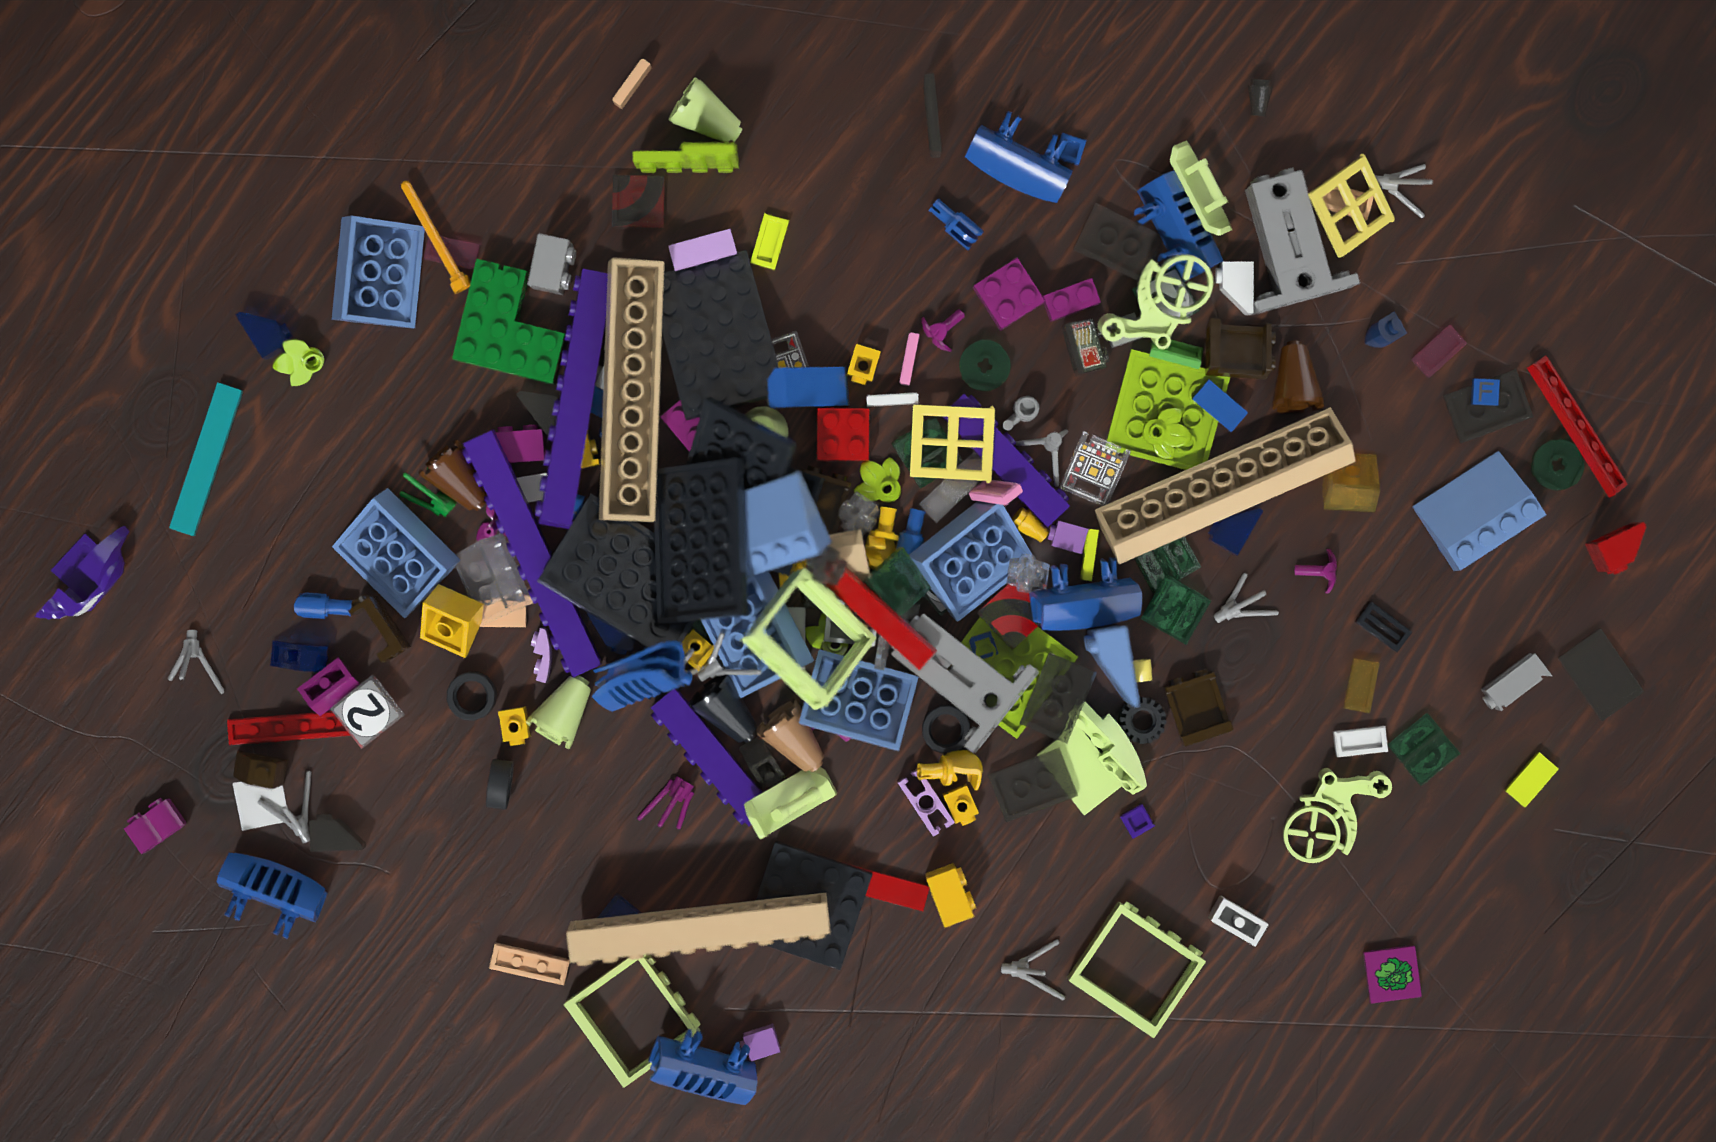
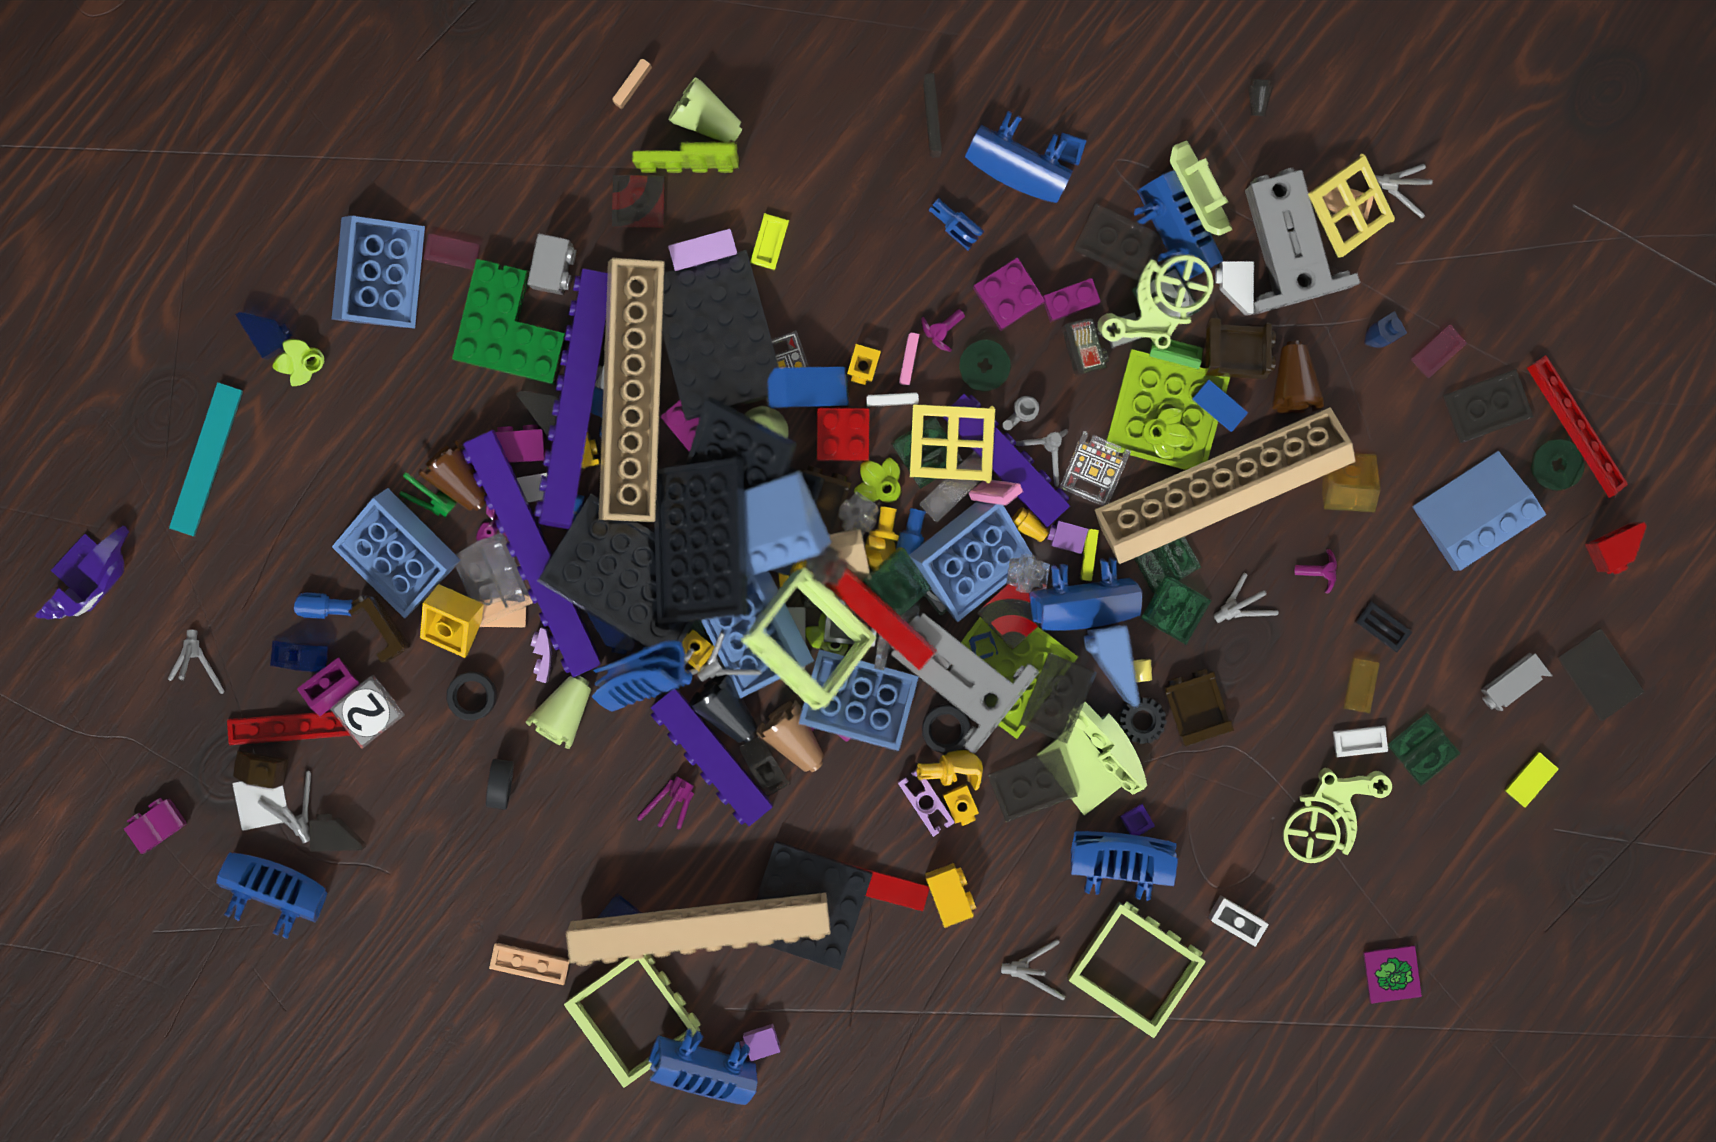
(458, 279): light orange piece -> none
(518, 716): yellow brick -> none
(789, 800): yellowish green piece -> none
(1123, 858): none -> blue piece
(1234, 530): clear blue slope -> none
(1485, 392): blue tile -> none

